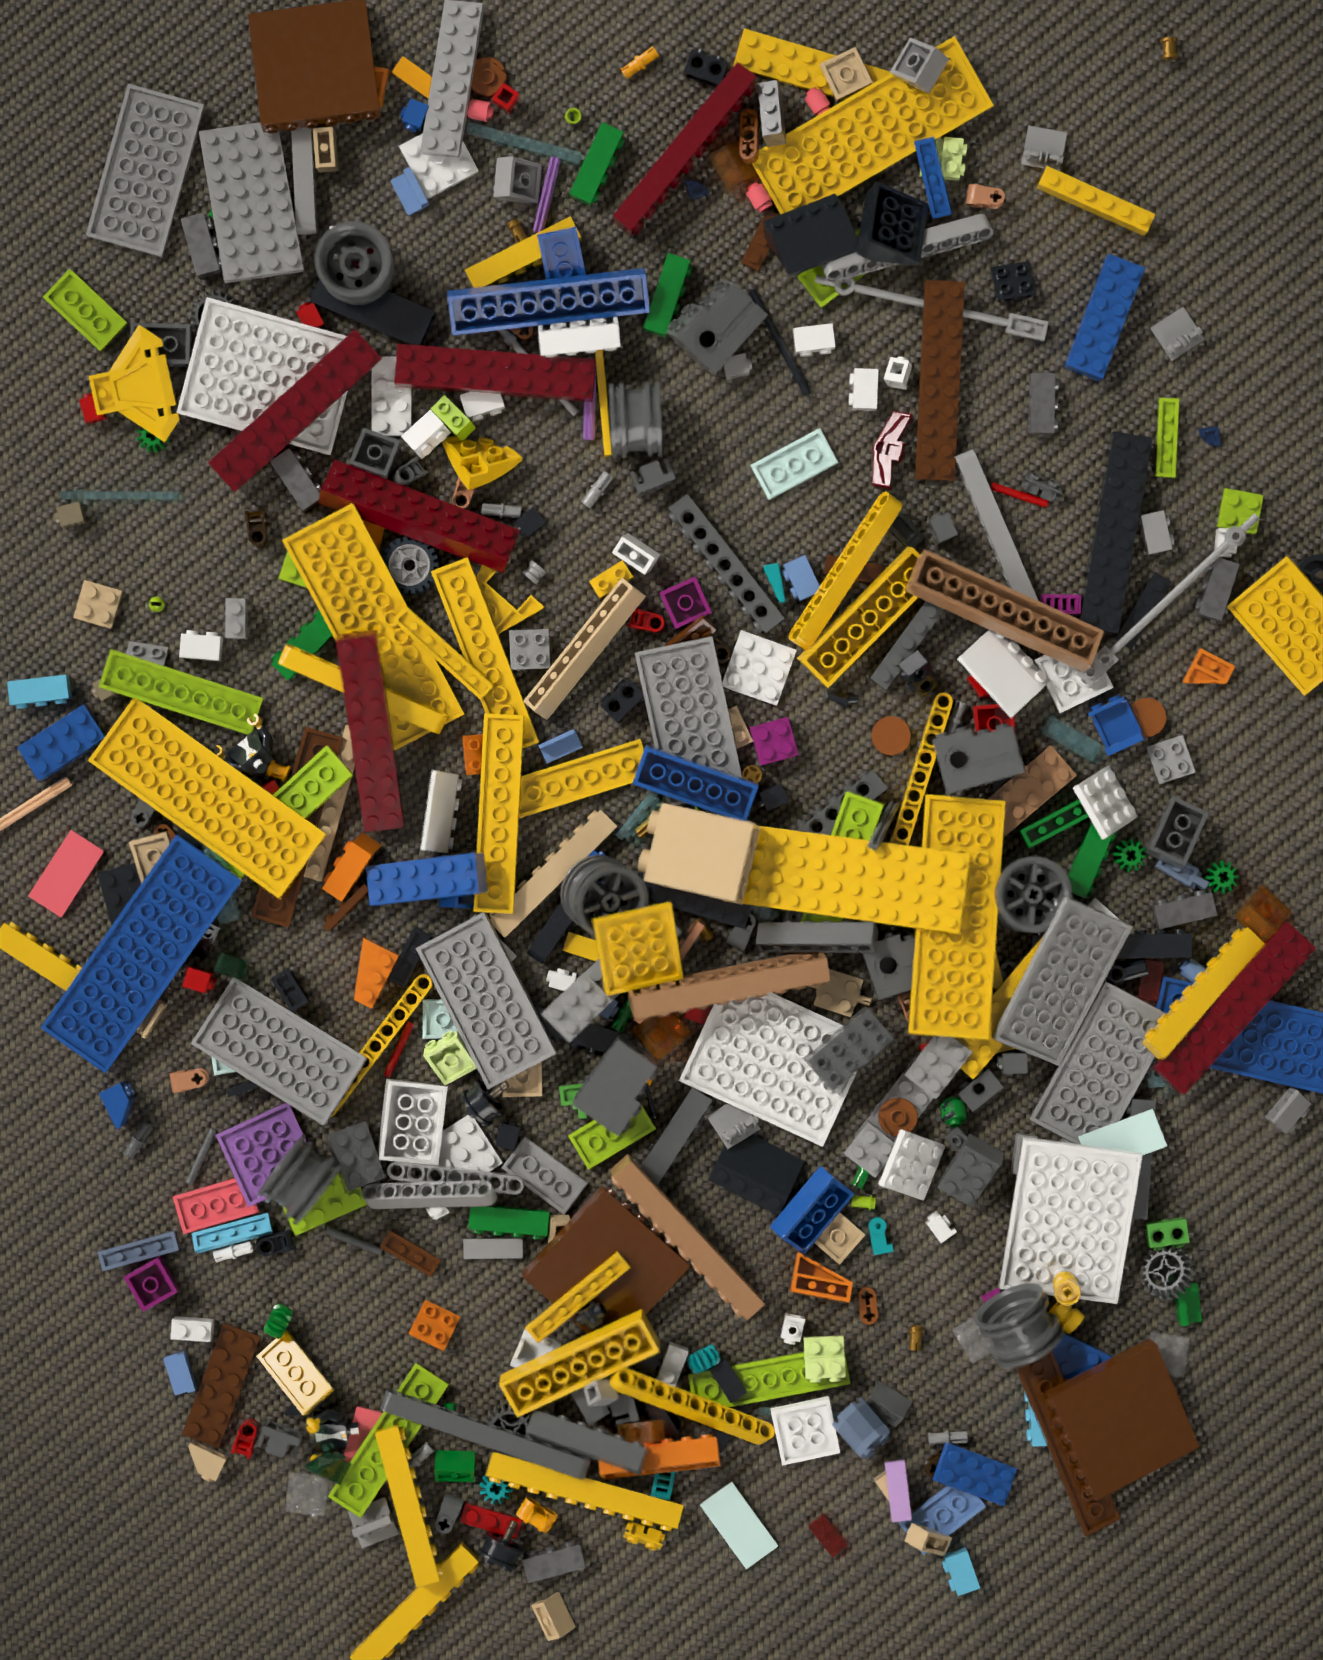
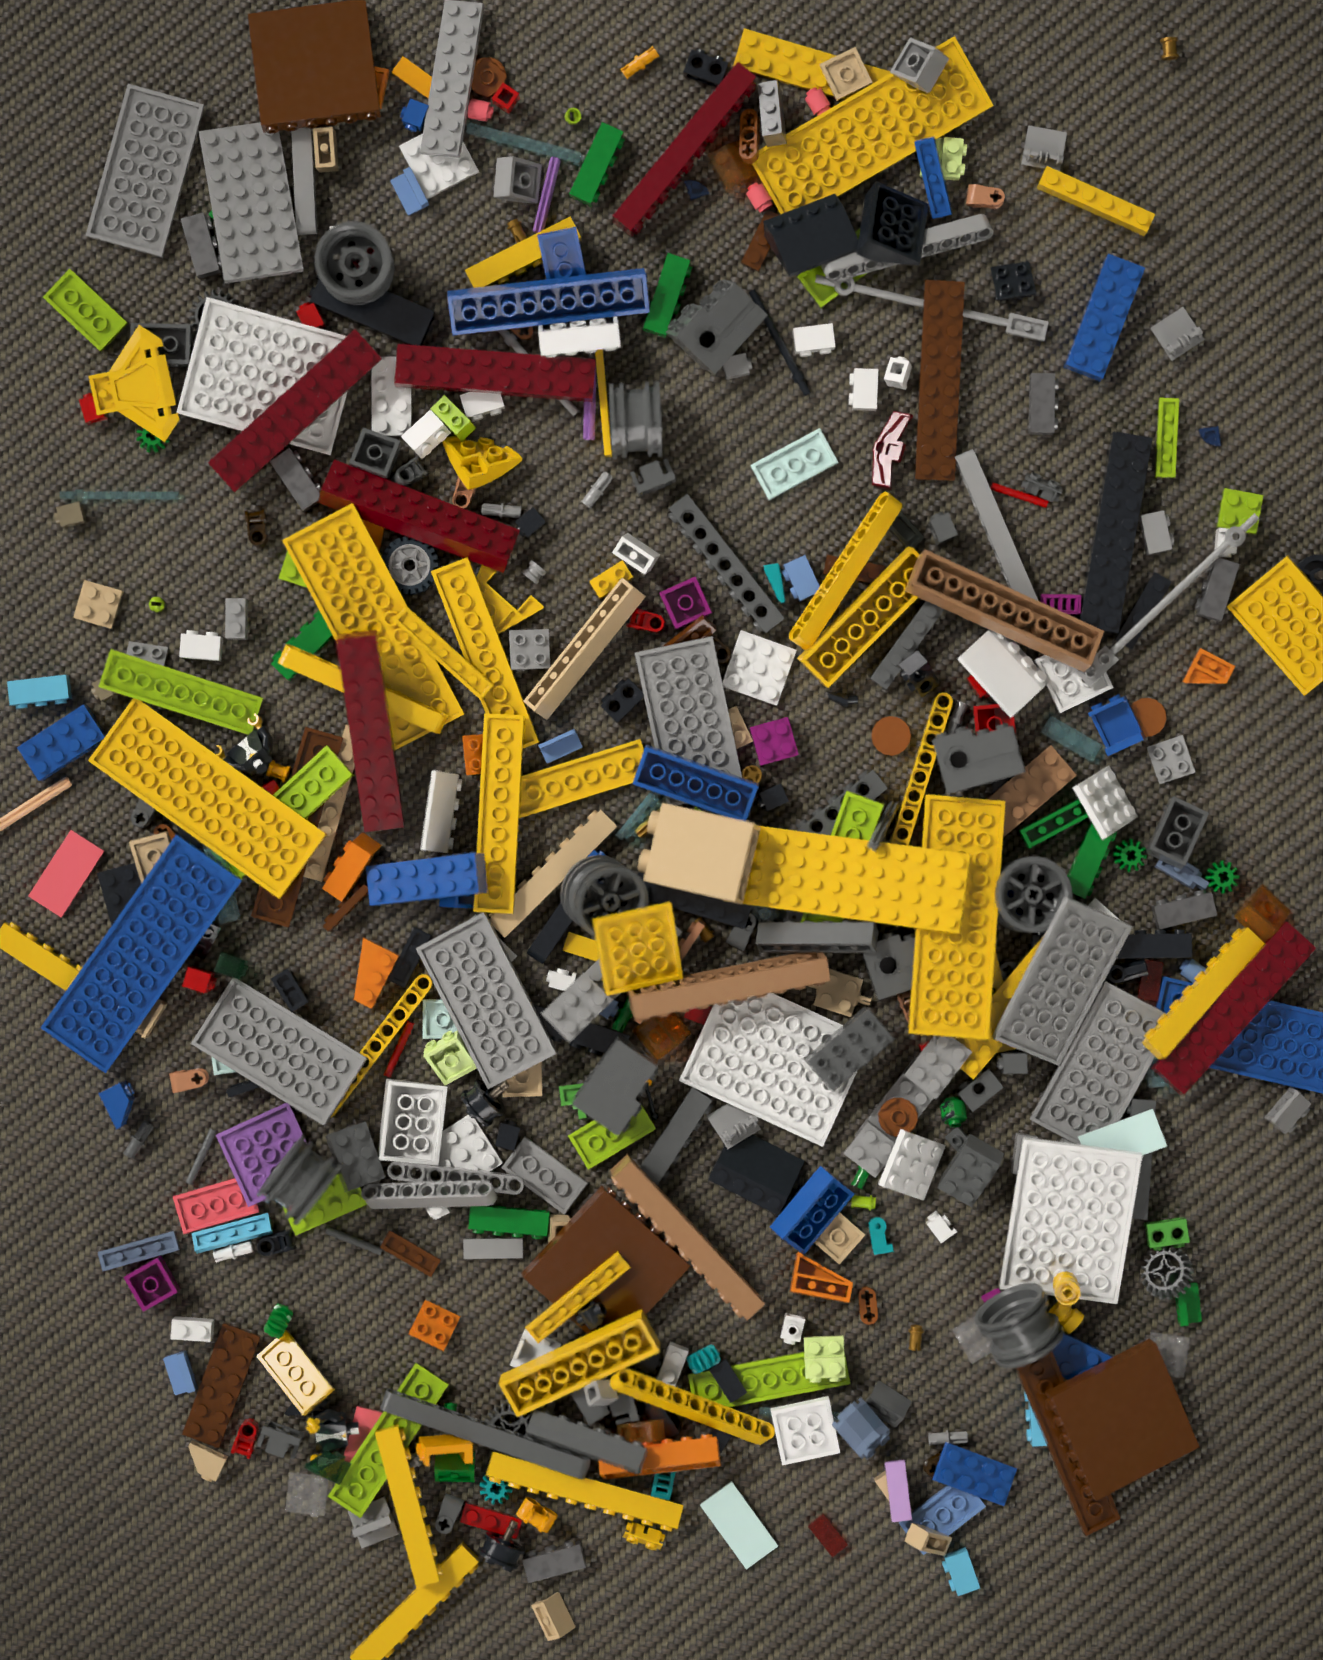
(442, 1445): none -> light orange panel

